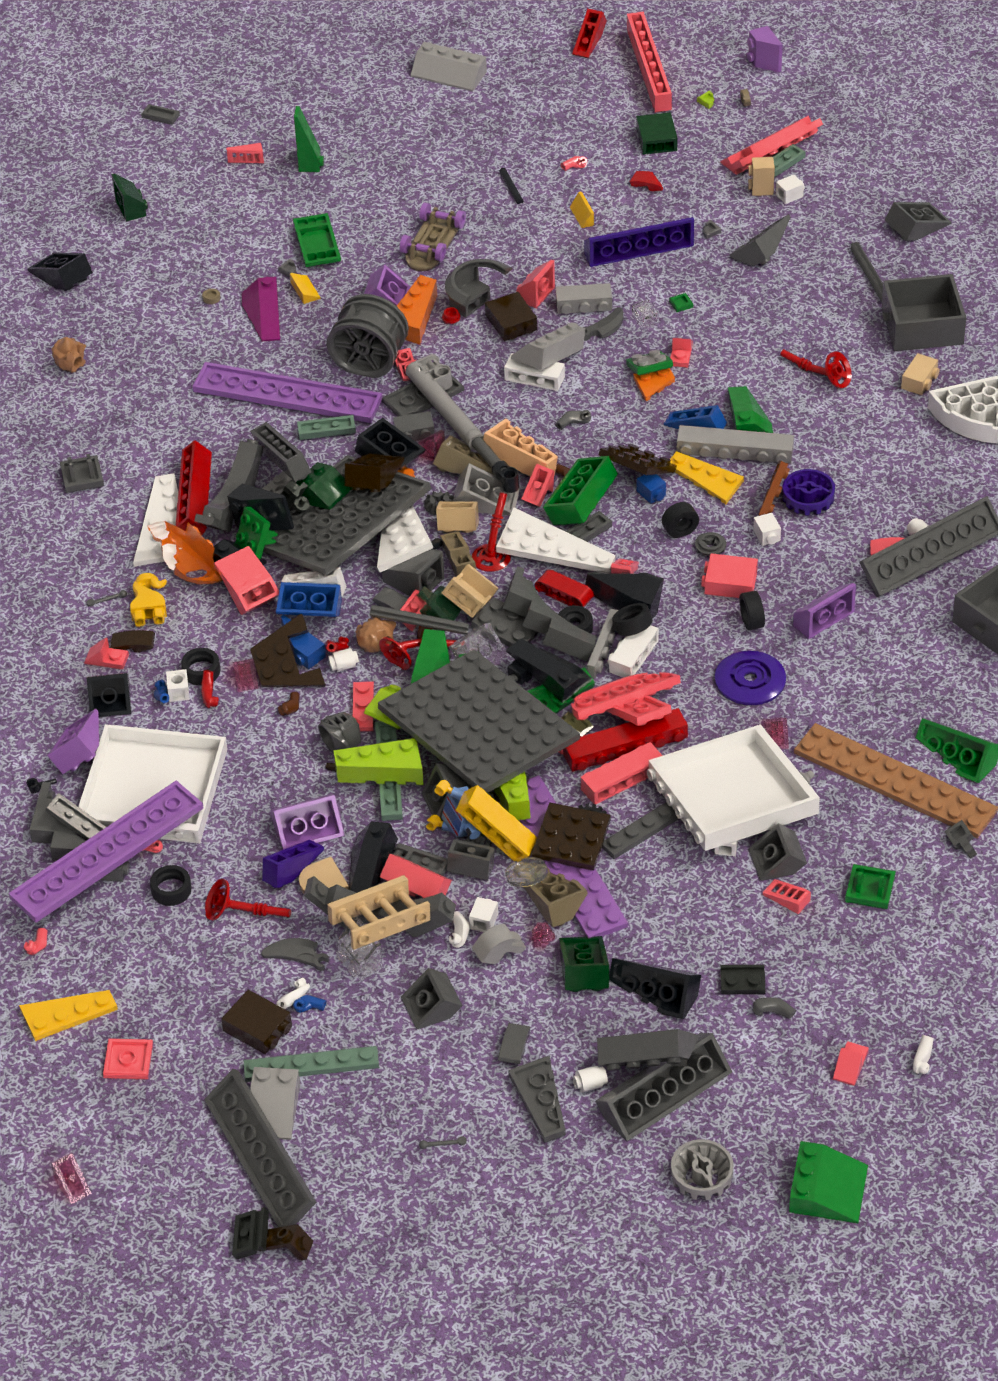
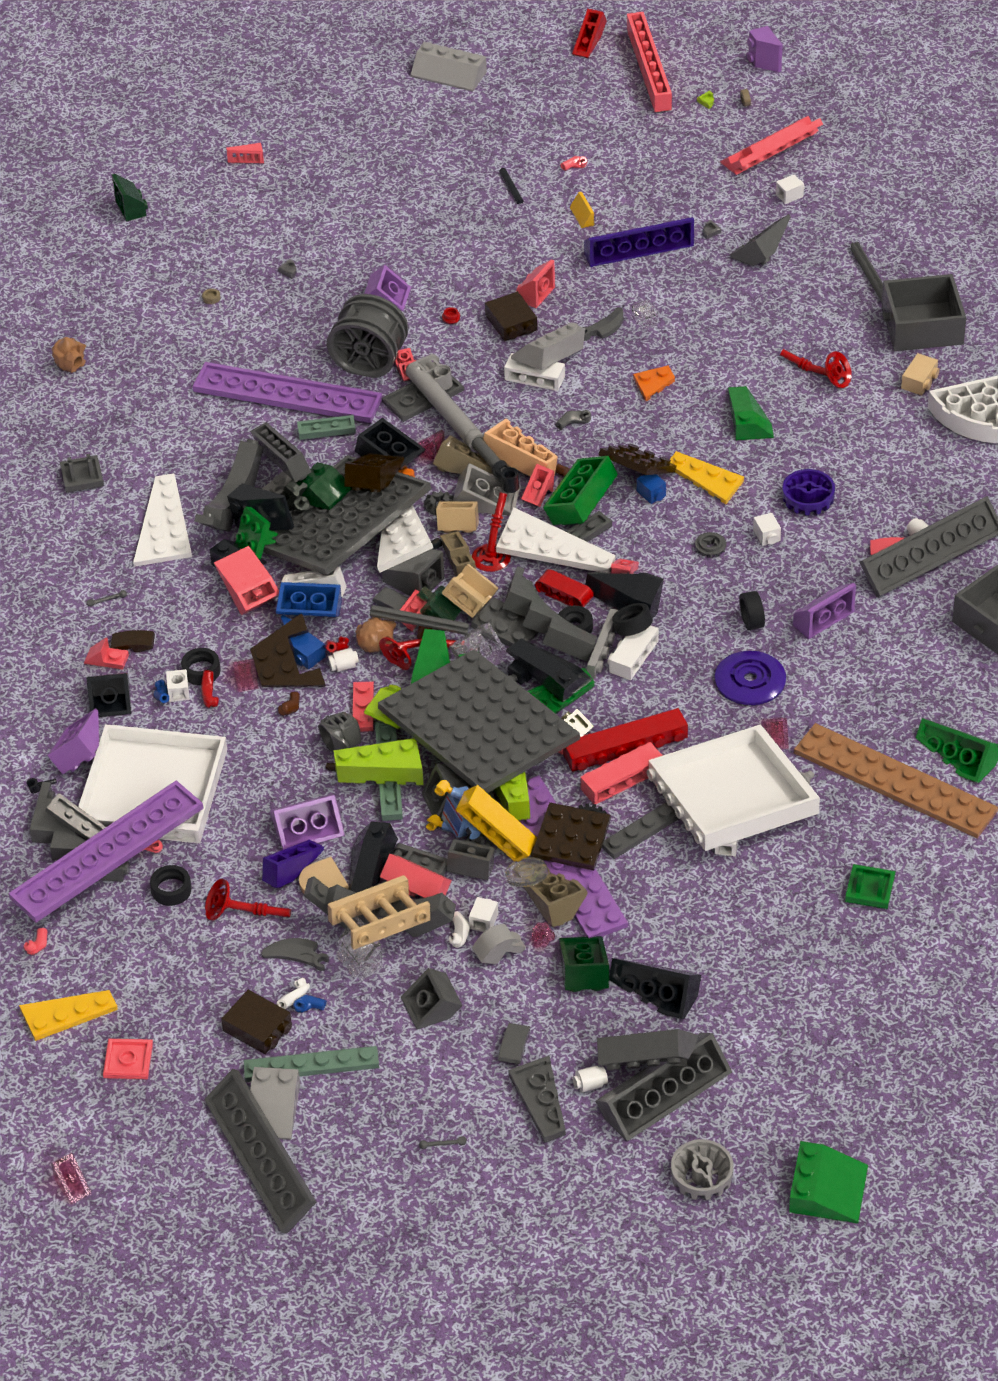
(62, 269): black slope -> none
(147, 602): yellow hips -> none
(160, 114): dark grey tile -> none
(193, 485): red brick -> none
(194, 555): orange animal -> none
(250, 1233): pearl dark grey plate -> none
(262, 307): magenta wedge -> none
(292, 1238): dark brown bracket -> none
(304, 288): yellow slope -> none
(307, 146): green wedge -> none
(316, 240): green slope -> none
(416, 425): dark grey brick -> none
(417, 306): orange wedge -> none
(432, 238): dark tan piece -> none
(466, 290): dark grey piece -> none
(583, 298): light grey brick -> none
(627, 698): coral plate -> none
(646, 178): red slope -> none
(648, 363): piece -> none
(656, 133): dark green brick -> none
(676, 512): black tyre -> none
(681, 302): green tile -> none
(681, 352): coral slope -> none
(700, 417): blue slope -> none
(729, 575): coral brick -> none
(735, 444): light grey brick -> none
(742, 979): pearl dark grey plate -> none
(762, 176): tan piece -> none
(774, 491): dark orange plate -> none
(774, 1005): dark grey arm -> none
(777, 853): dark grey slope -> none
(787, 158): sand green plate -> none
(791, 903): coral slope -> none
(850, 1063): coral slope -> none
(915, 219): dark grey slope -> none
(923, 1055): white arm -> none
(961, 837): dark grey plate -> none

